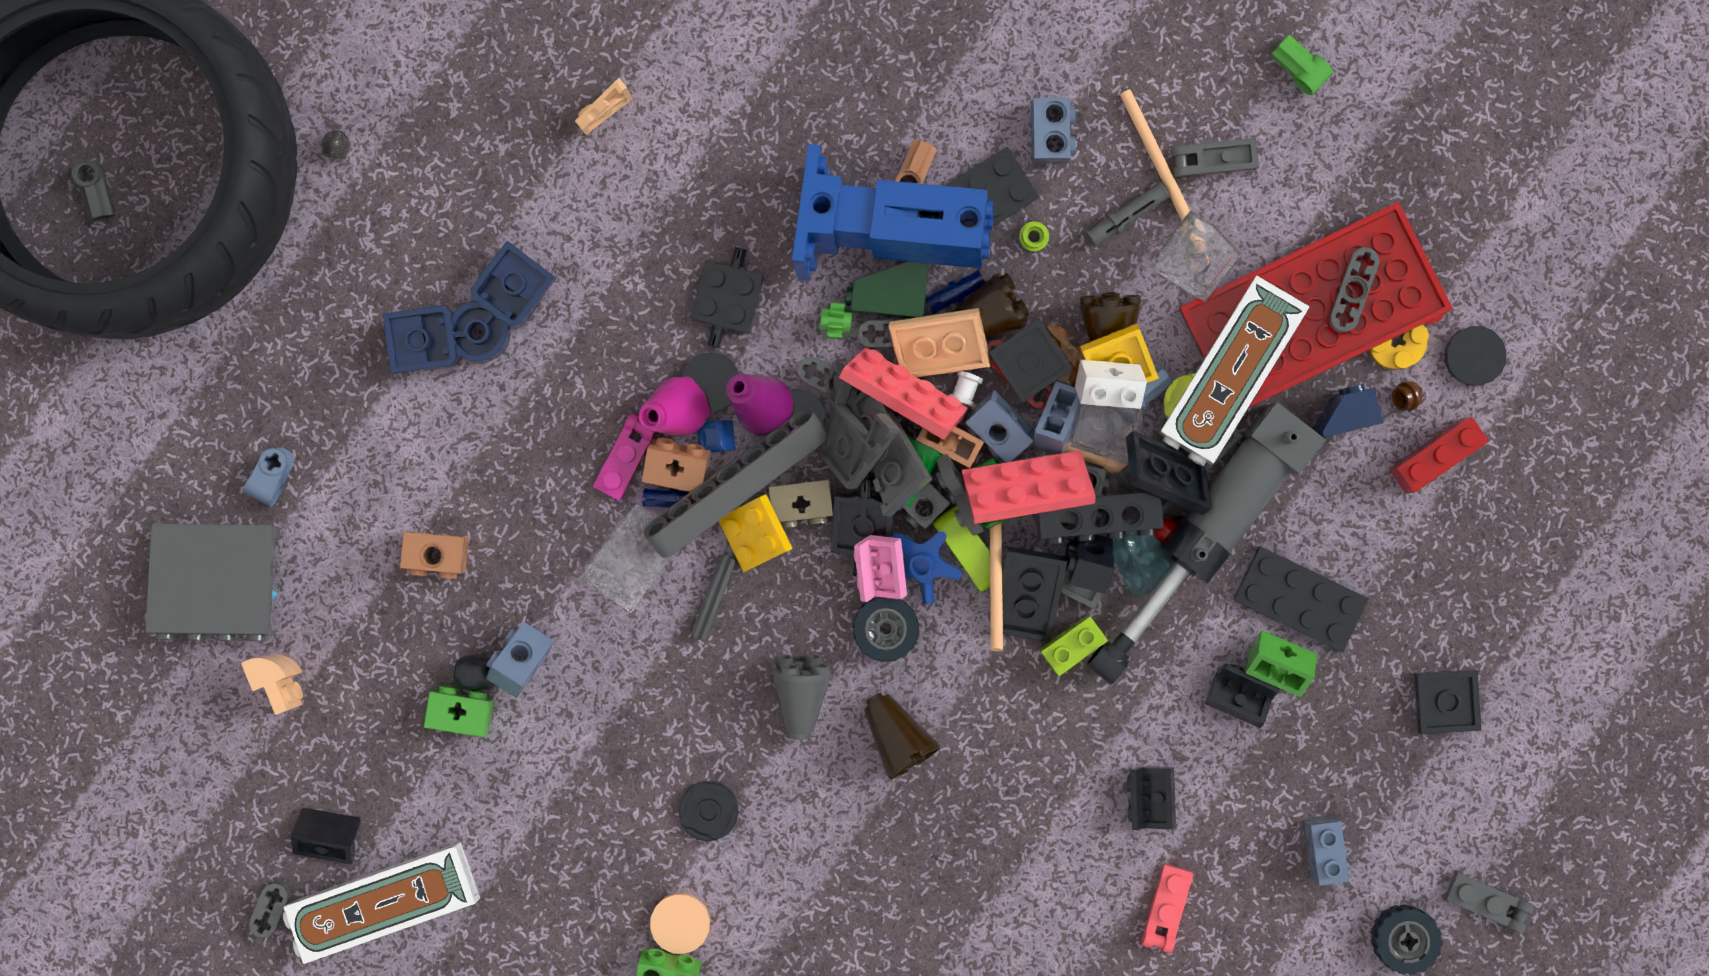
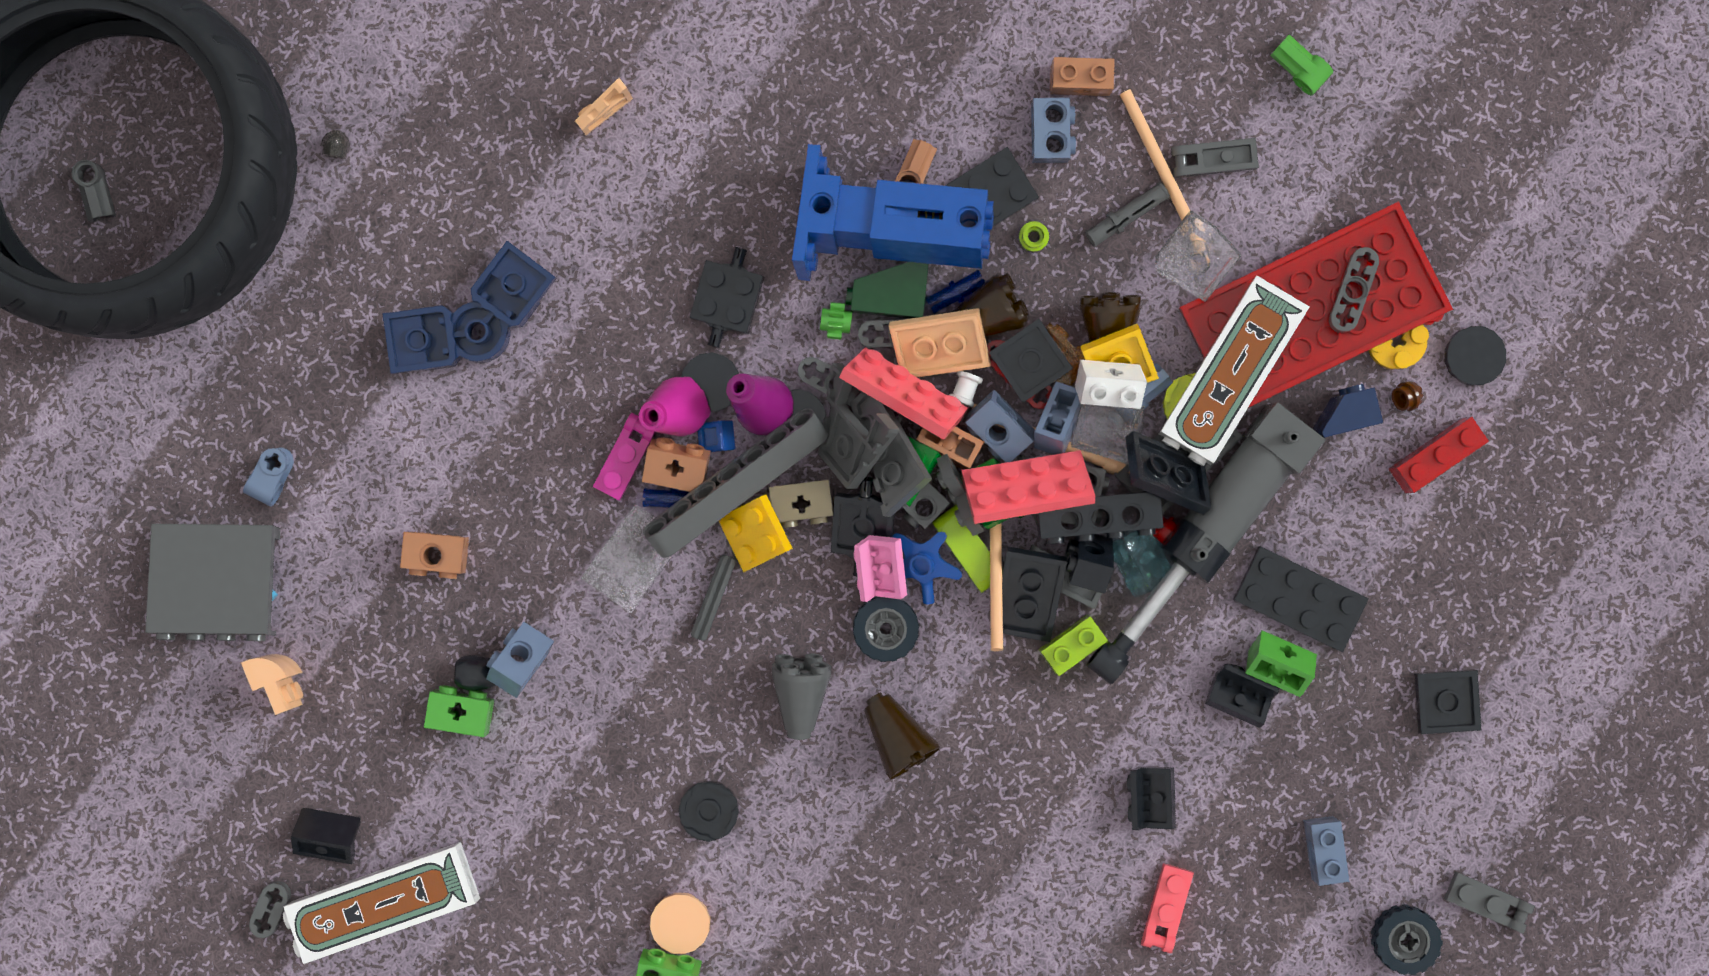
(1082, 76): none -> nougat brick

